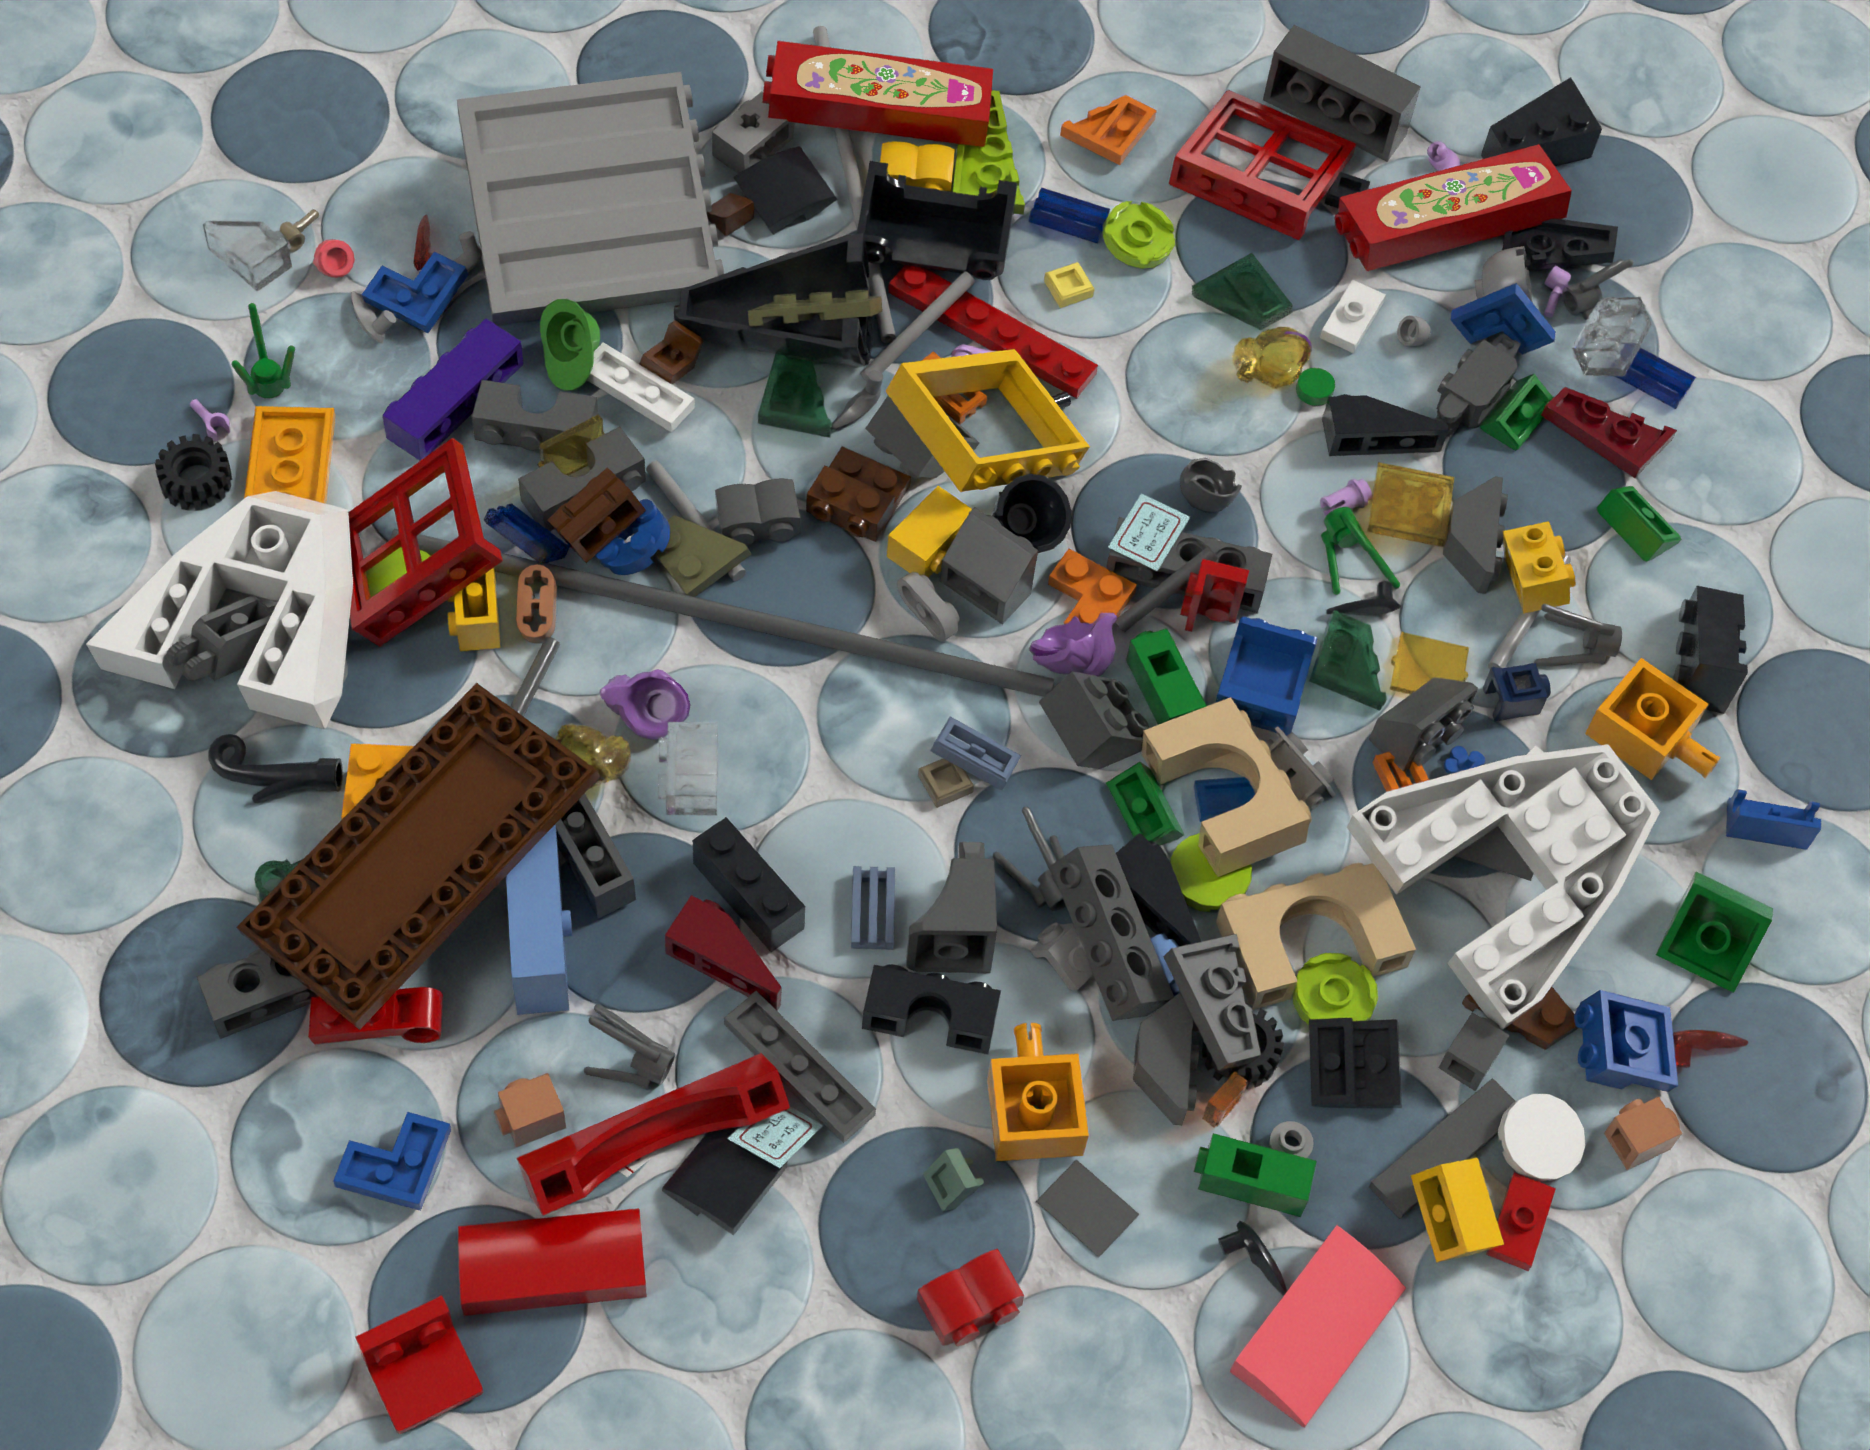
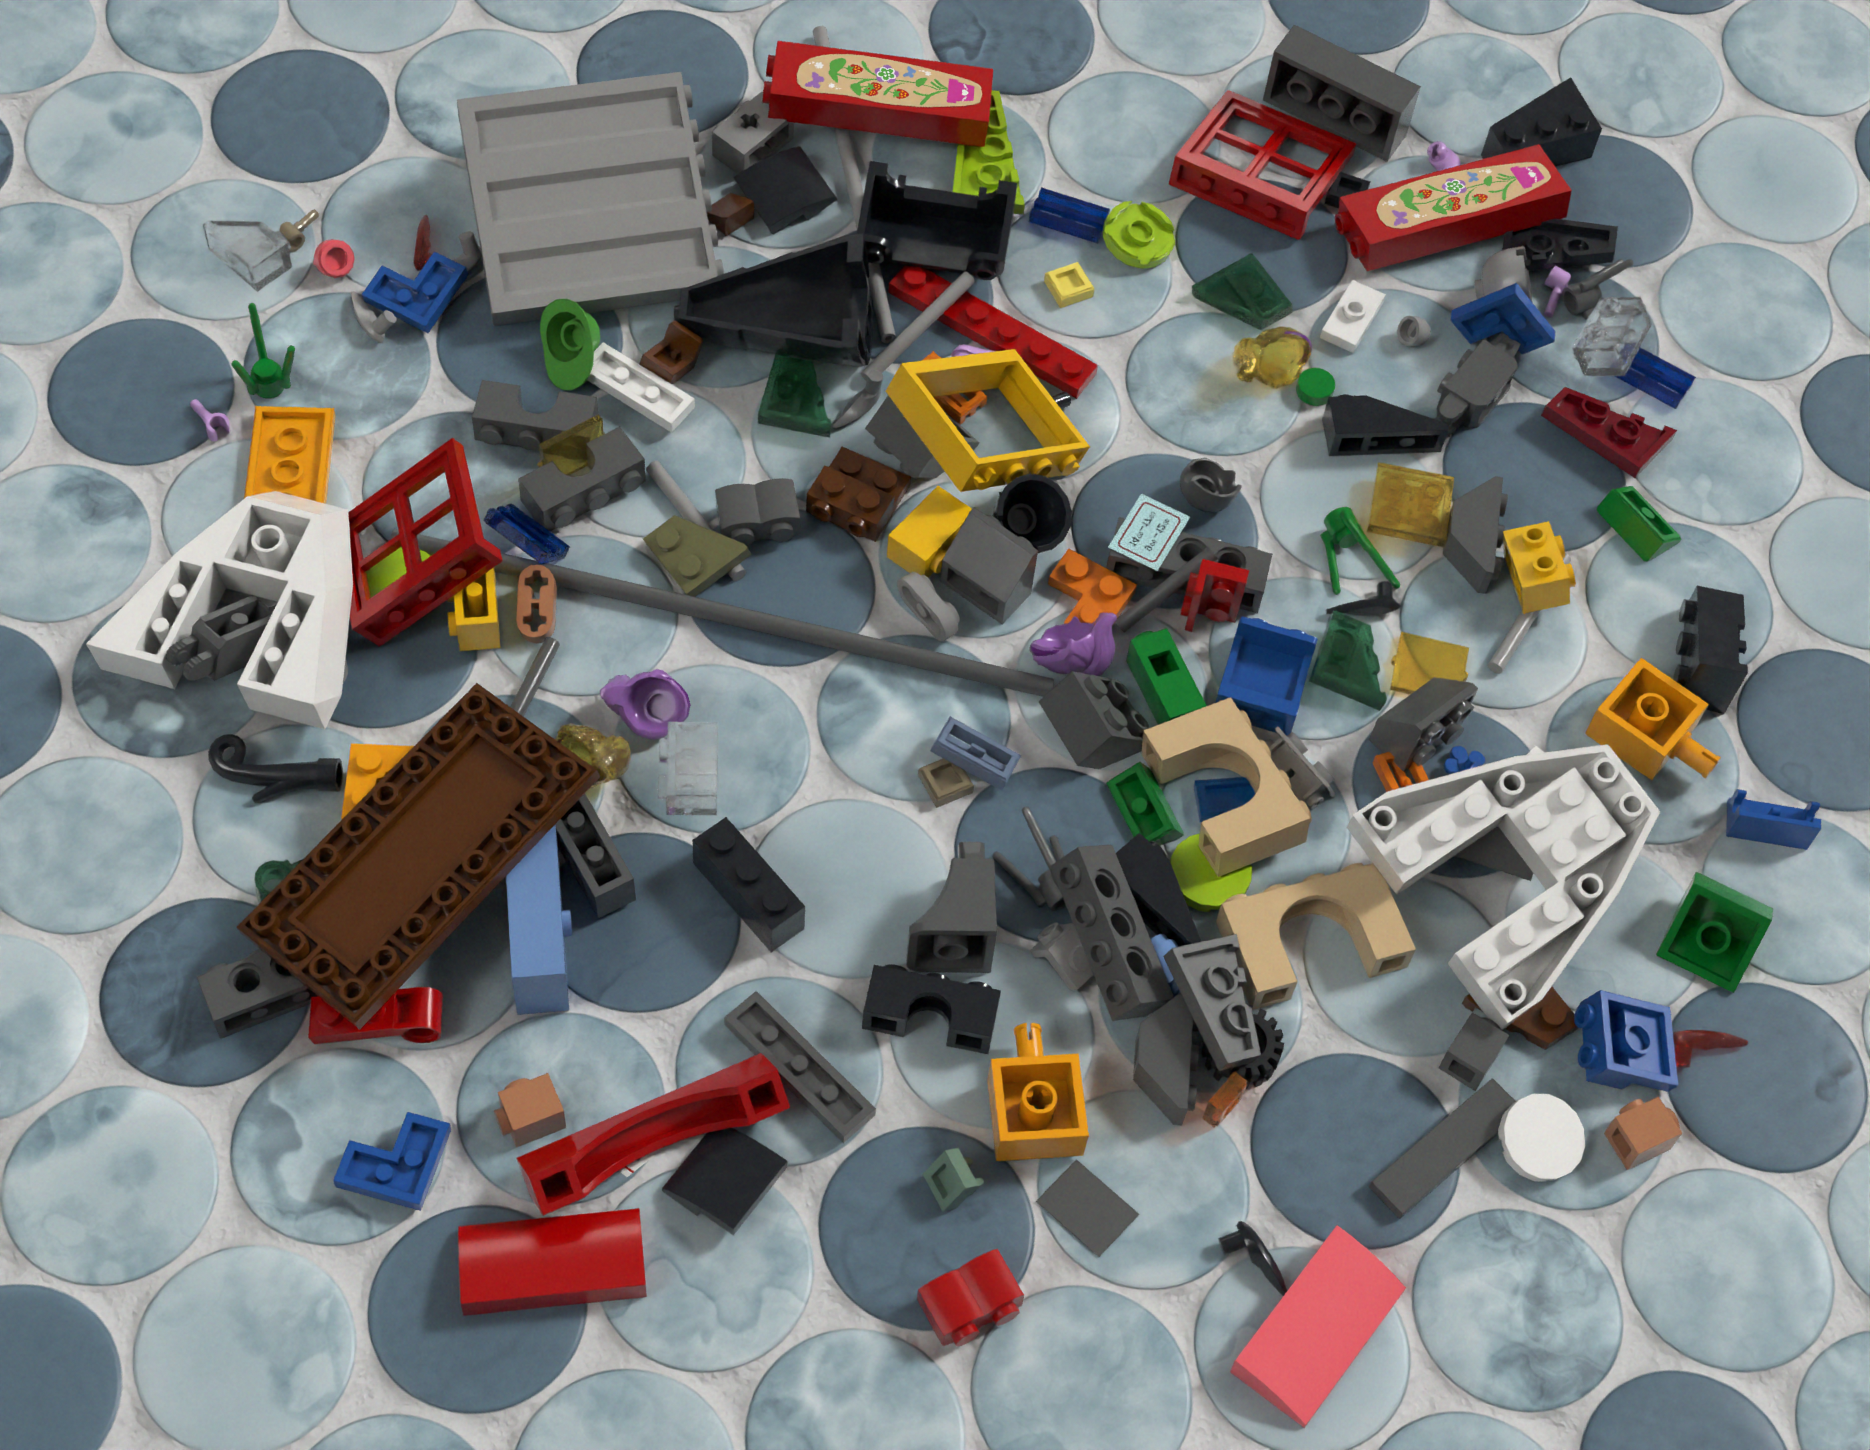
(191, 454): black tyre -> none
(419, 1365): red bracket -> none
(450, 389): dark purple brick -> none
(596, 515): reddish brown brick -> none
(650, 533): blue plate -> none
(650, 1059): dark grey plant -> none
(716, 947): dark red slope -> none
(777, 1136): clear light blue sticker -> none
(785, 305): olive wing -> none
(873, 876): sand blue tile -> none
(923, 165): yellow brick -> none
(1111, 129): orange wing -> none
(1255, 1174): green brick -> none
(1295, 1130): light grey plate -> none
(1334, 988): lime tile -> none
(1353, 495): lavender pin -> none
(1355, 1063): black slope -> none
(1457, 1209): yellow brick -> none
(1518, 412): green slope -> none
(1519, 690): dark blue window -> none
(1522, 1220): red plate -> none
(1598, 637): dark grey plant -> none

